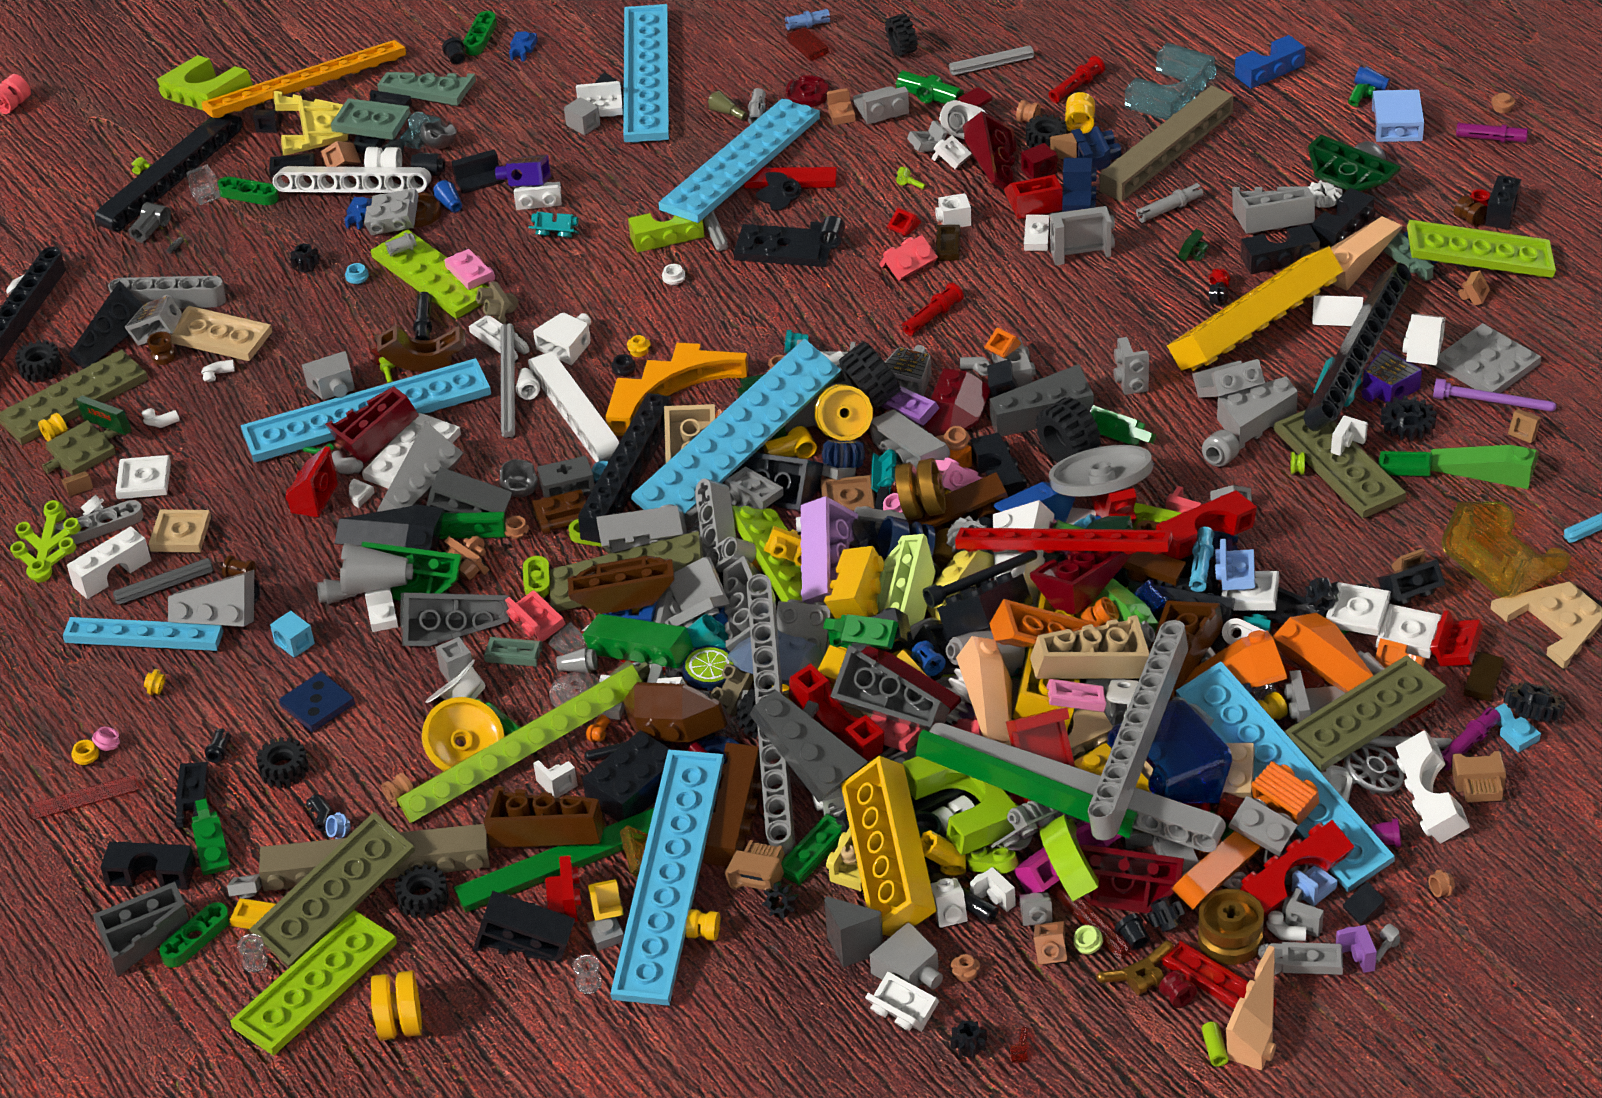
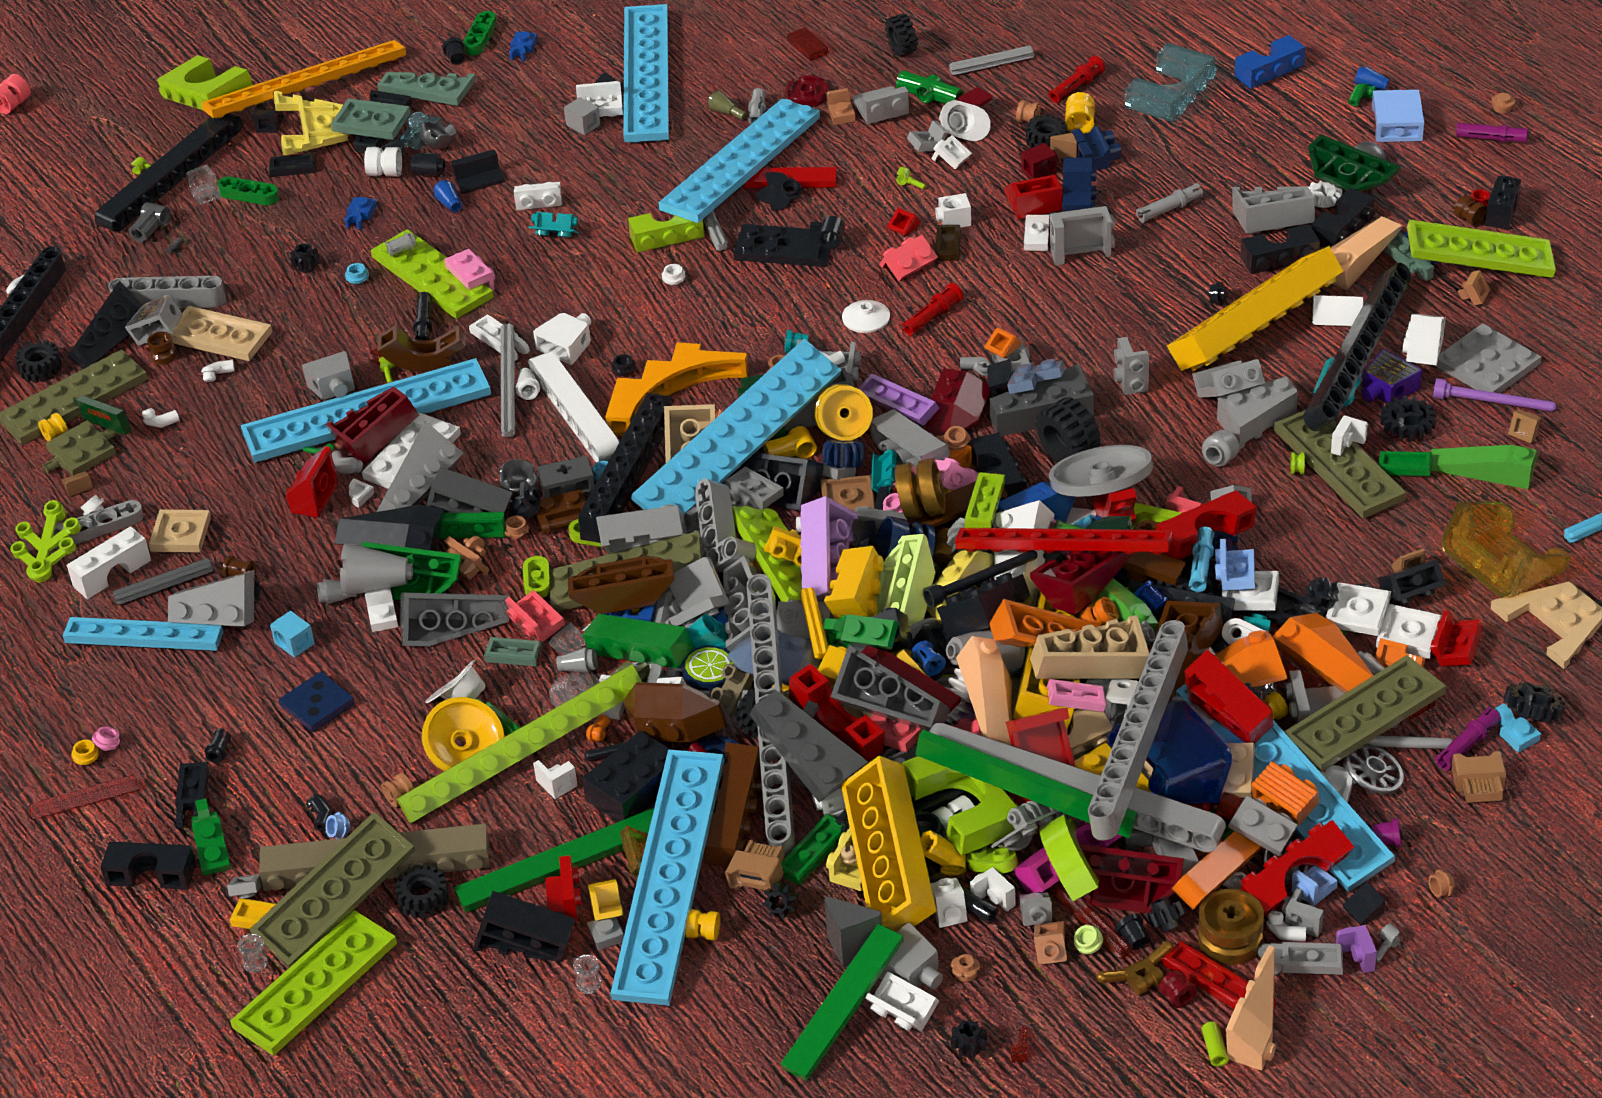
(140, 925): dark grey wedge -> none
(143, 477): white plate -> none
(154, 682): yellow plate -> none
(191, 946): green beam -> none
(282, 773): black tyre -> none
(340, 154): nougat panel -> none
(341, 181): white beam -> none
(391, 212): light grey plate -> none
(394, 1005): yellow wheel -> none
(427, 210): reddish brown tile -> none
(453, 658): light grey panel -> none
(496, 301): dark tan hips -> none
(527, 503): none -> black bracket
(534, 171): dark purple torso -> none
(541, 820): reddish brown wedge -> none
(638, 346): yellow plate -> none
(807, 19): medium blue pin -> none
(814, 622): none -> yellow axle
(842, 1002): none -> green tile
(866, 316): none -> white dish
(870, 374): black tyre -> none
(911, 368): torso -> none
(984, 500): none -> lime plate
(992, 146): dark red wedge -> none
(1027, 376): none -> sand blue plate
(1121, 427): green hinge -> none
(1166, 143): dark tan brick -> none
(1193, 246): dark green tile -> none
(1219, 275): red plate -> none
(1227, 699): none -> red wedge
(1421, 763): white arch -> none
(1484, 676): dark brown tile -> none

